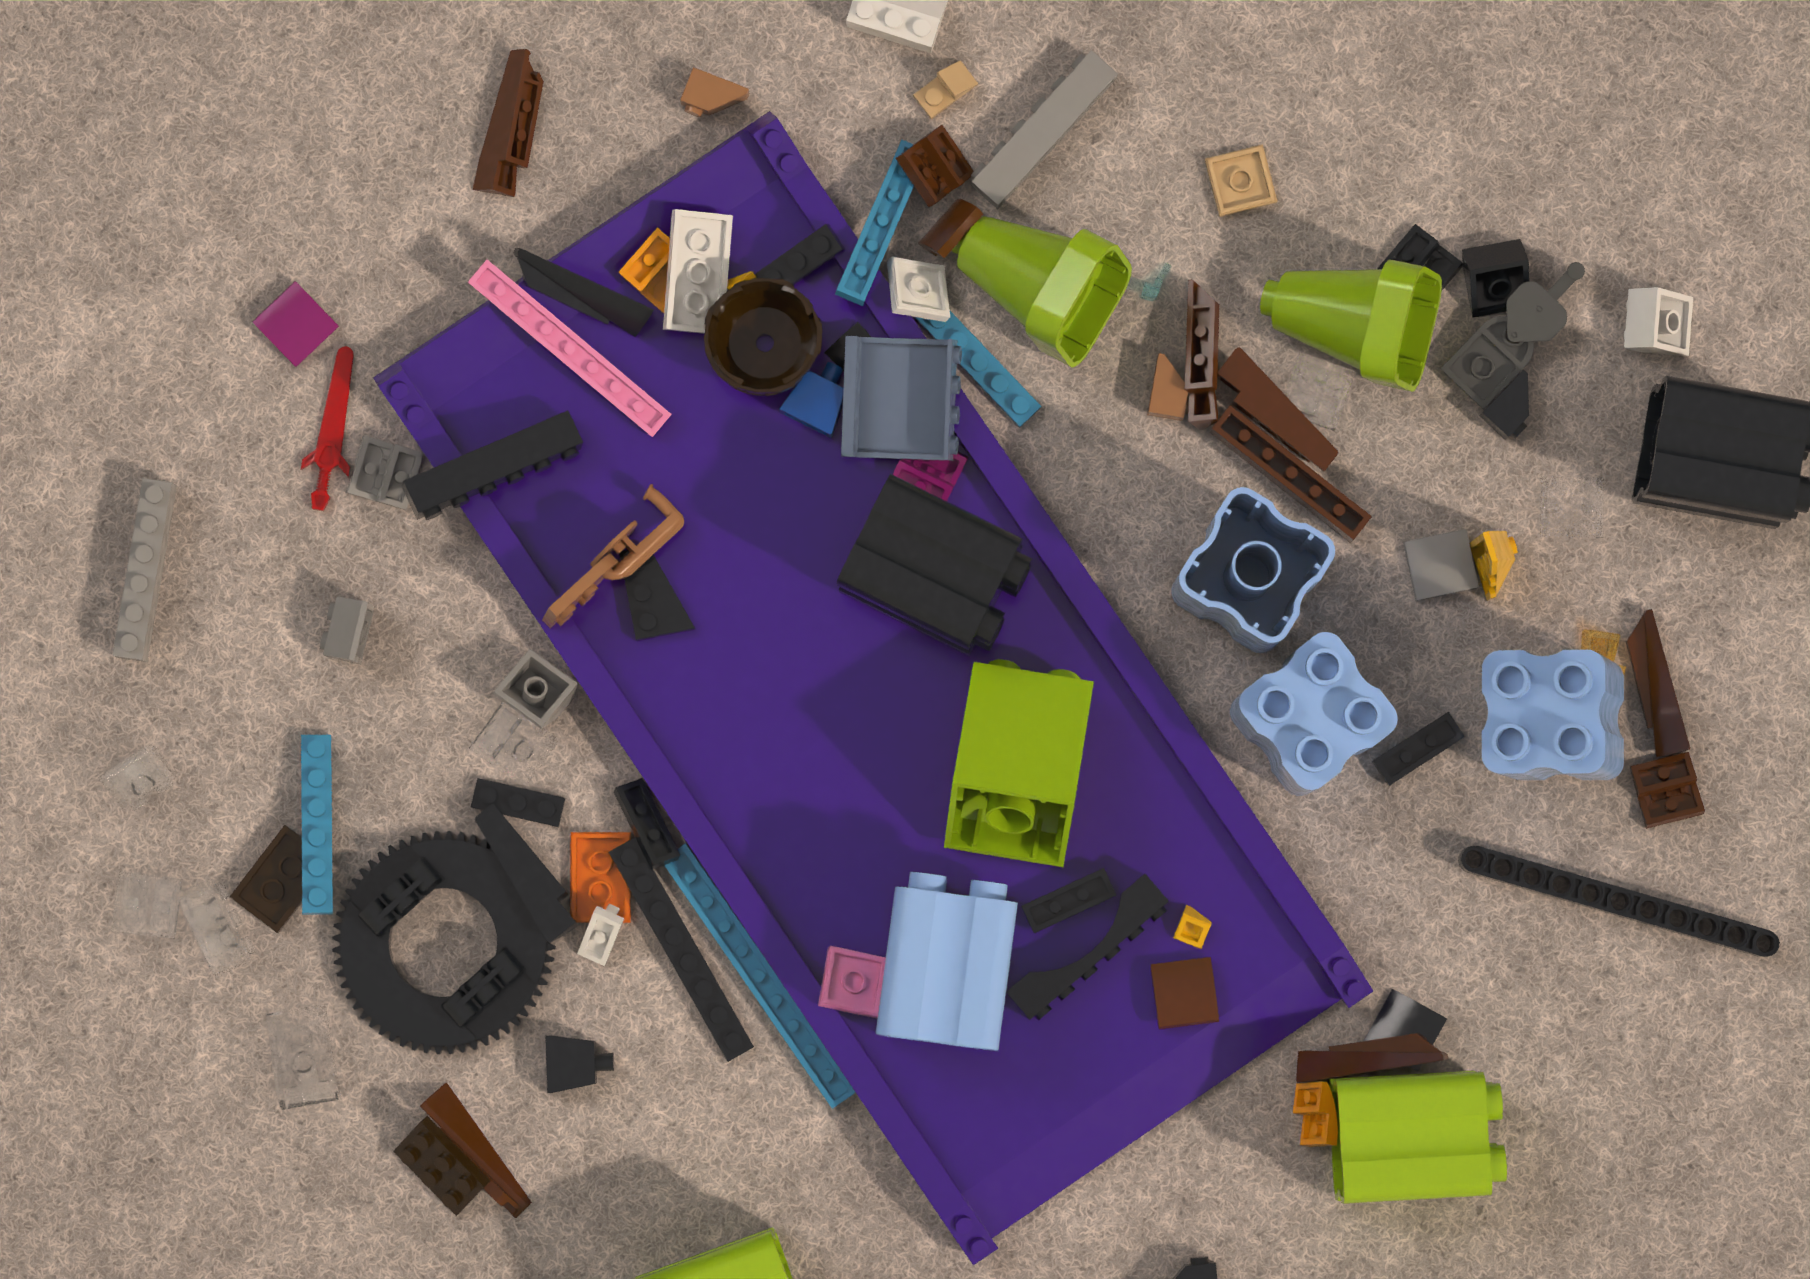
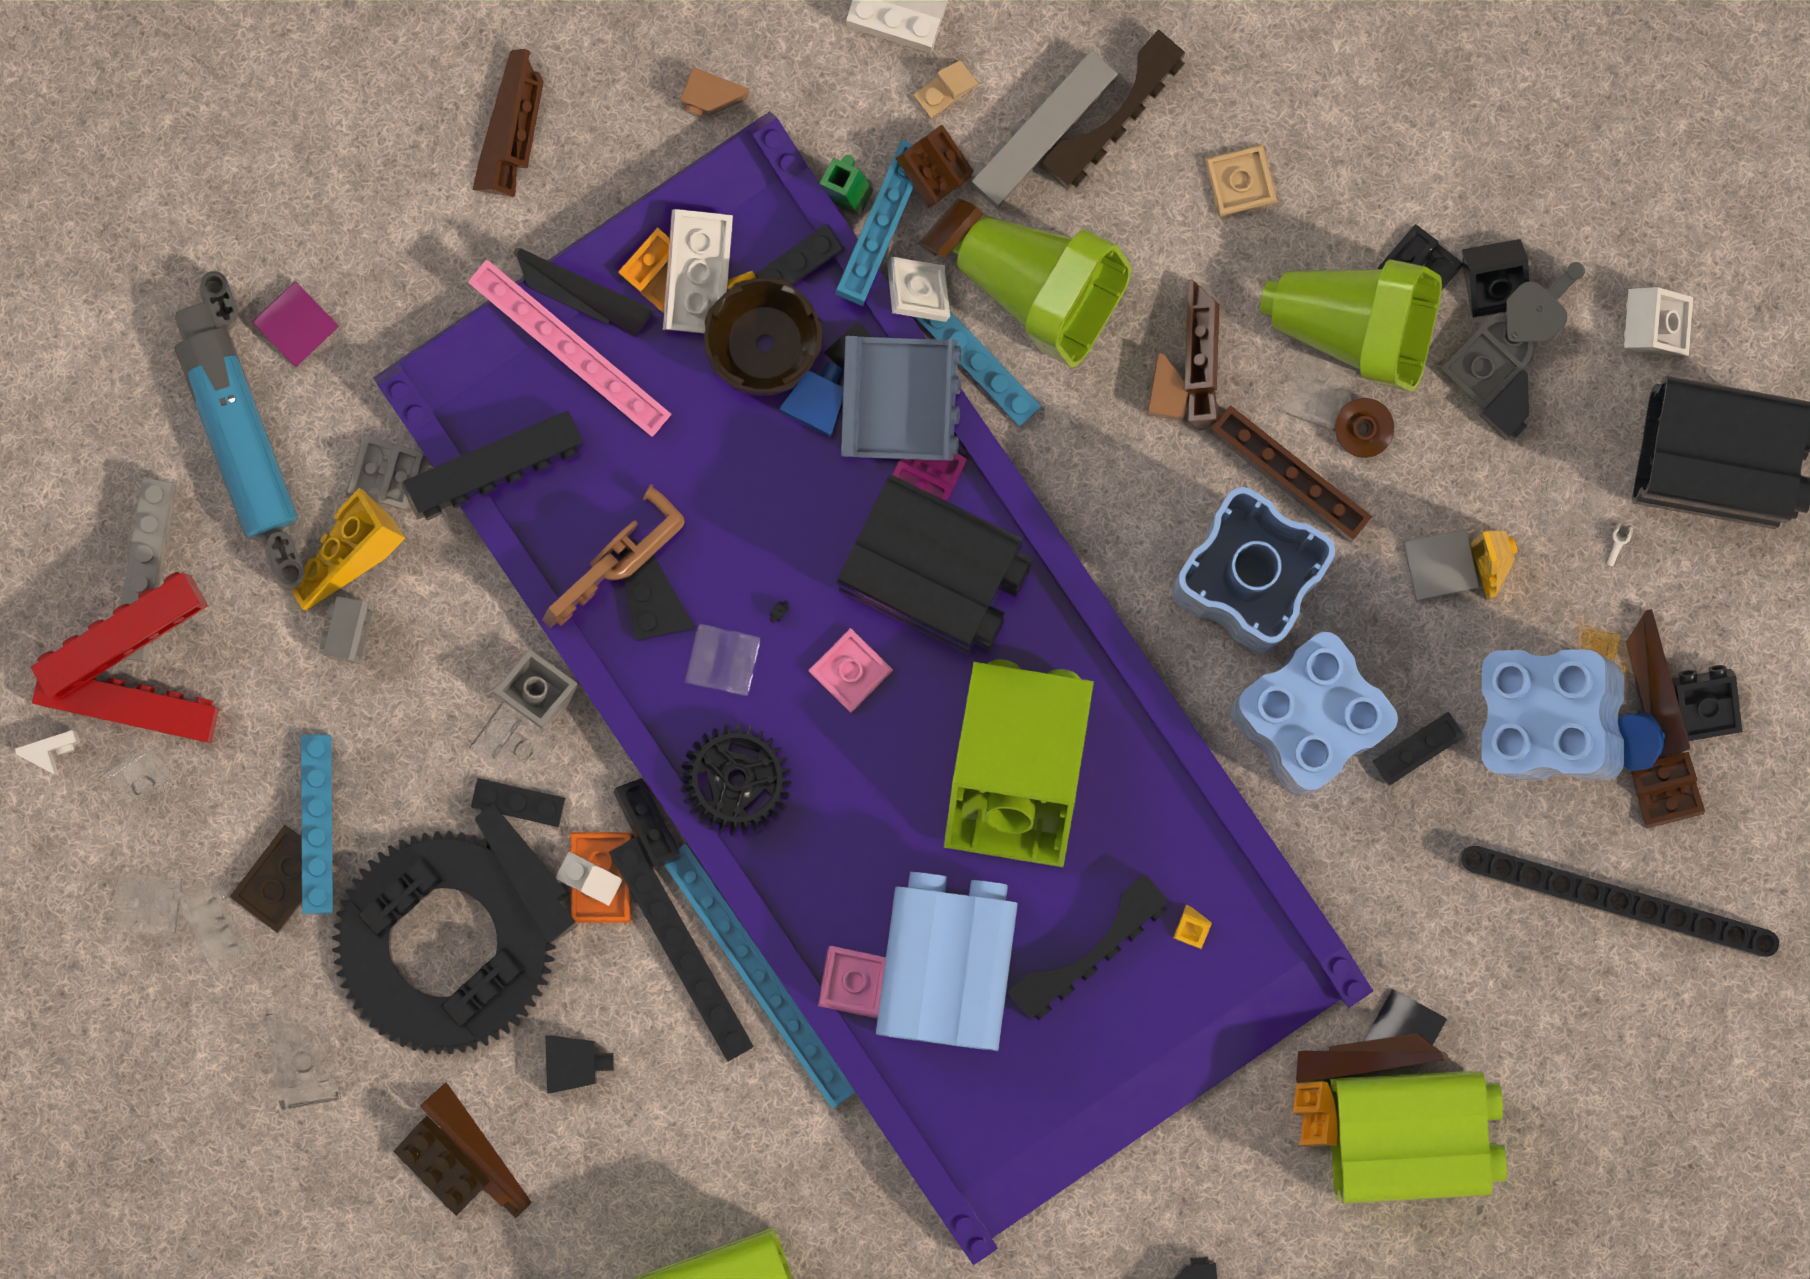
(41, 751): none -> white slope
(119, 635): none -> red brick
(138, 708): none -> red brick
(236, 425): none -> dark azure piece
(331, 434): red sword -> none
(354, 545): none -> yellow wedge
(589, 878): none -> white slope
(601, 934): white hinge -> none
(722, 660): none -> clear slope
(729, 801): none -> black gear
(779, 611): none -> black piece
(846, 185): none -> green brick
(850, 670): none -> bright pink tile
(1068, 900): black plate -> none
(1074, 155): none -> dark brown arch
(1151, 291): clear light blue hand -> none
(1184, 993): reddish brown slope -> none
(1273, 410): reddish brown wedge -> none
(1379, 427): none -> reddish brown dish
(1619, 541): none -> white hand
(1642, 740): none -> blue hat
(1708, 702): none -> black plate

